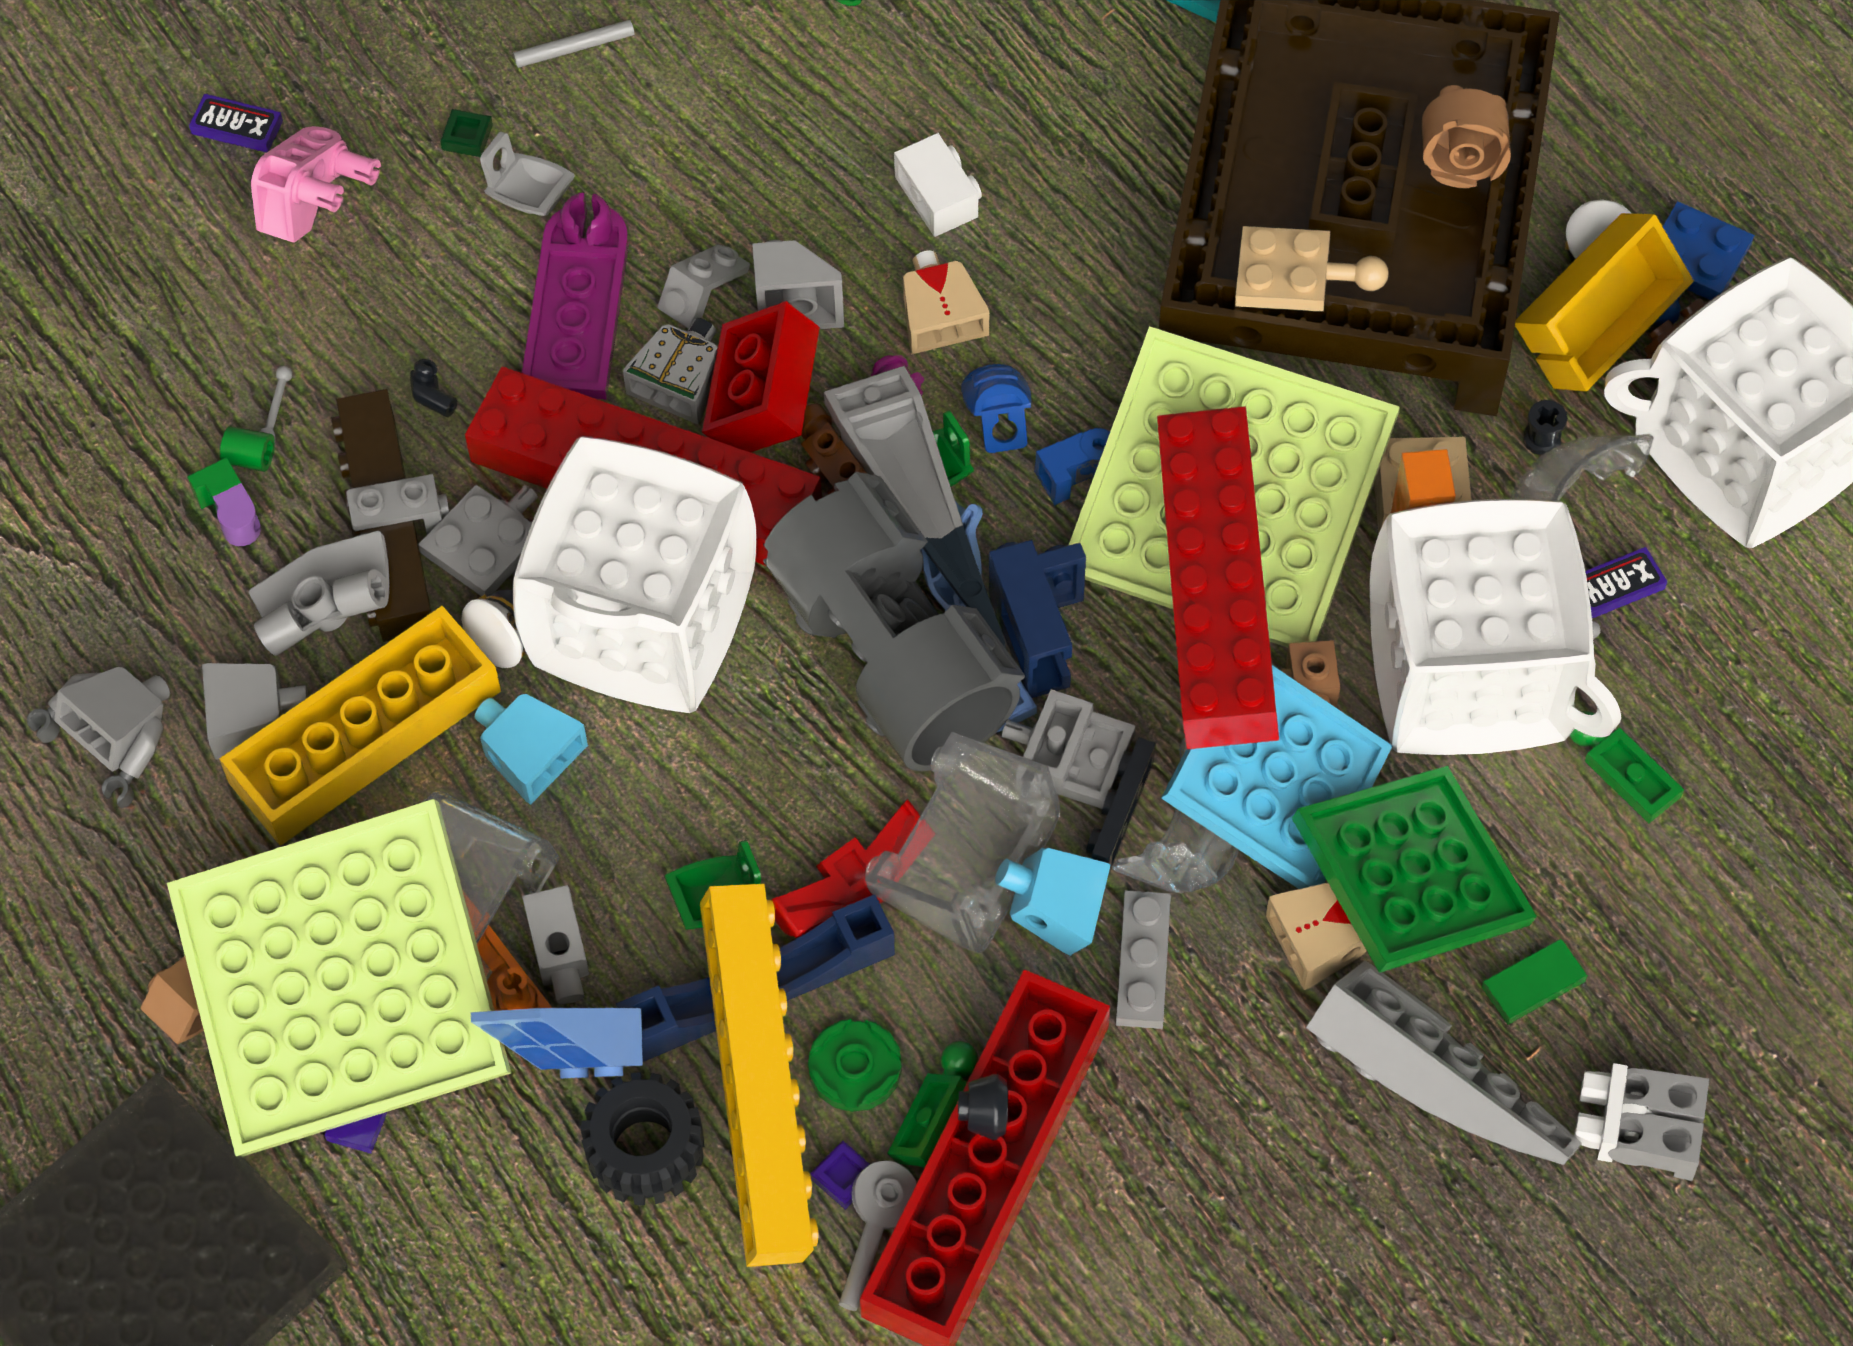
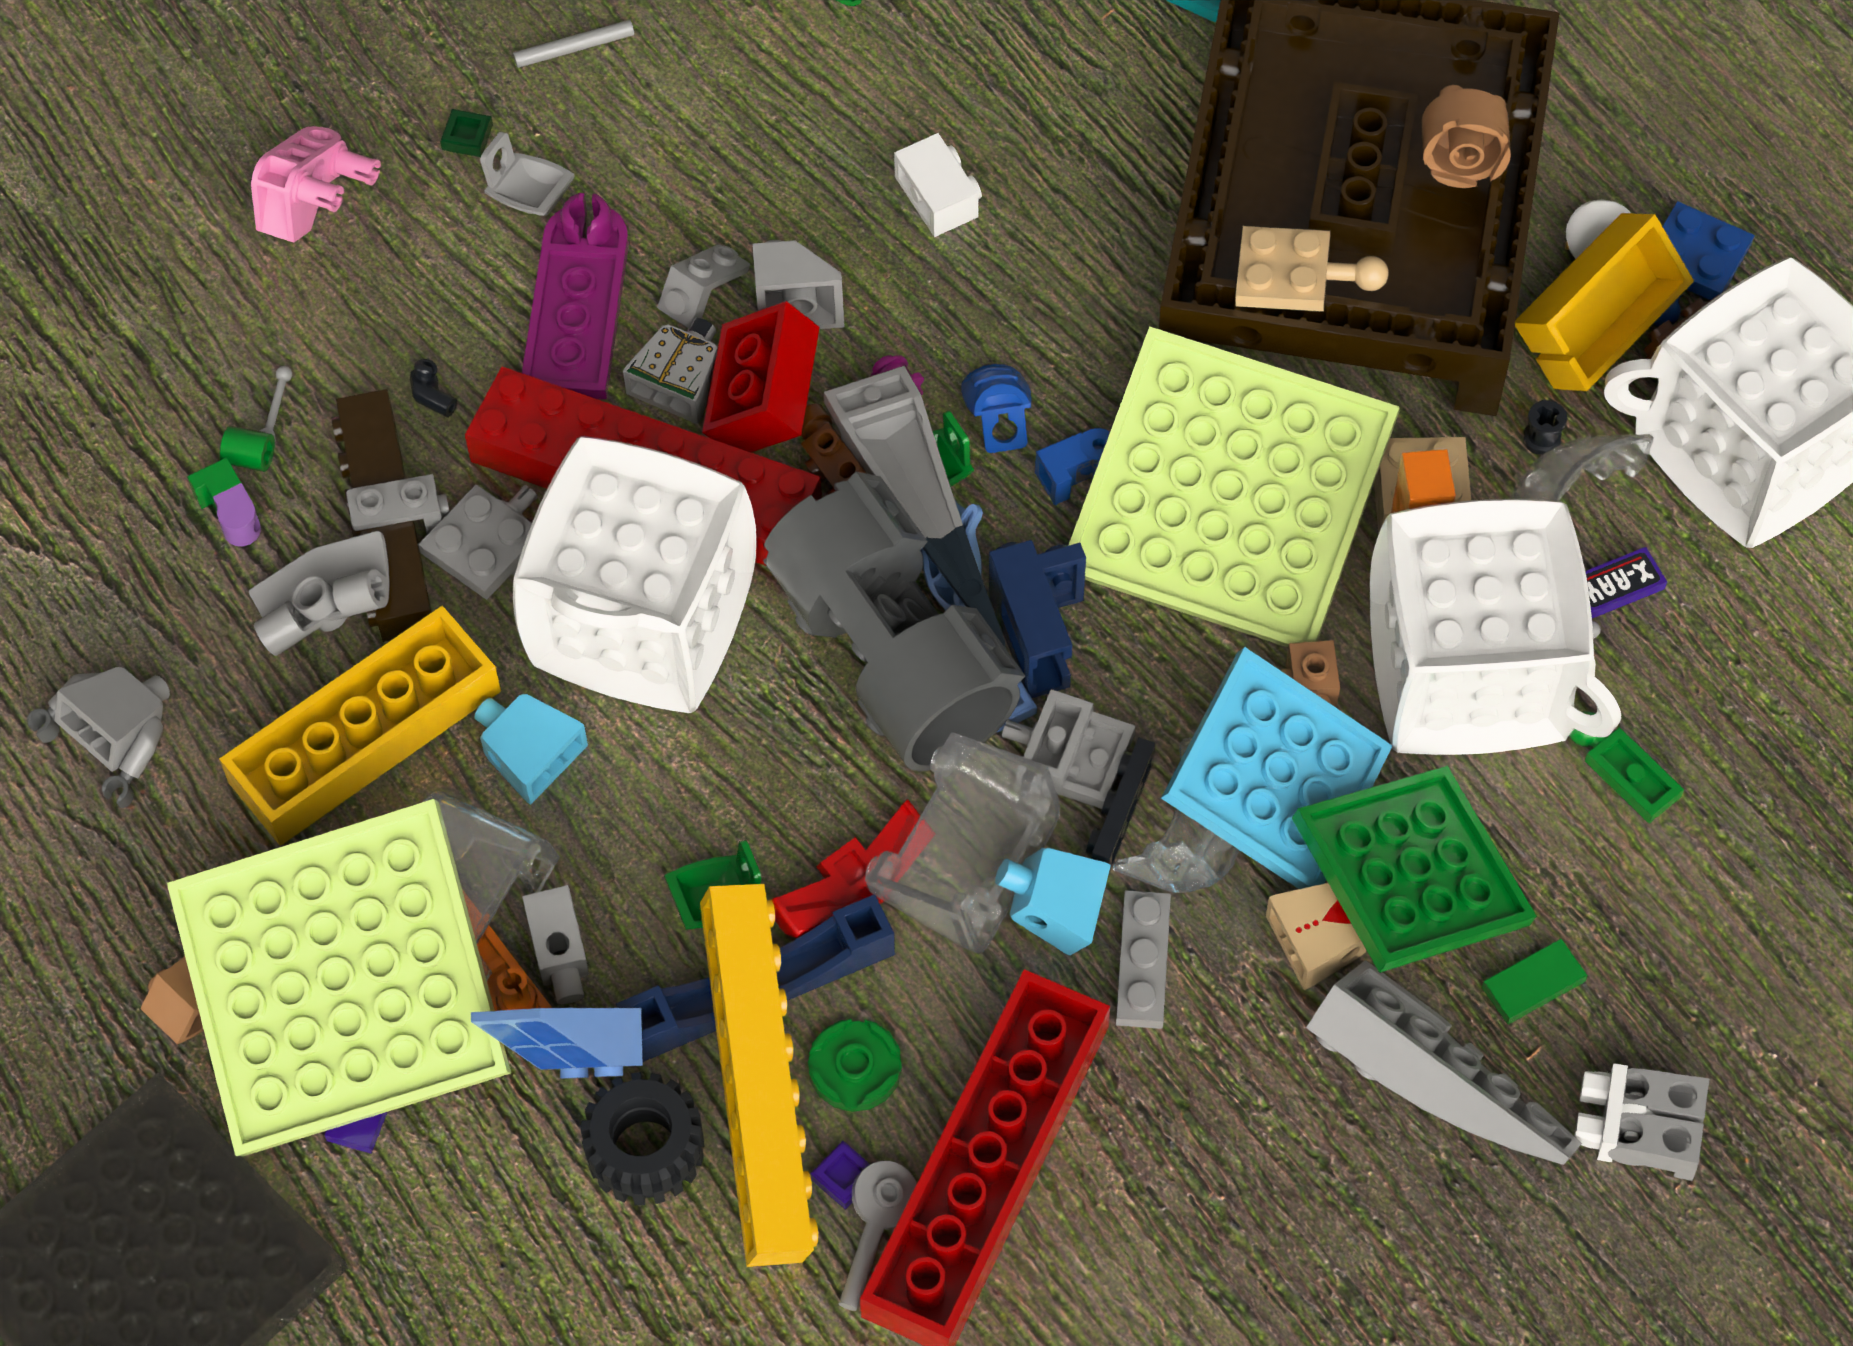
(236, 123): tile -> none
(243, 701): light grey torso -> none
(493, 628): white piece -> none
(933, 1106): green plate -> none
(942, 304): tan torso -> none
(985, 1106): black cone -> none
(1217, 579): red brick -> none

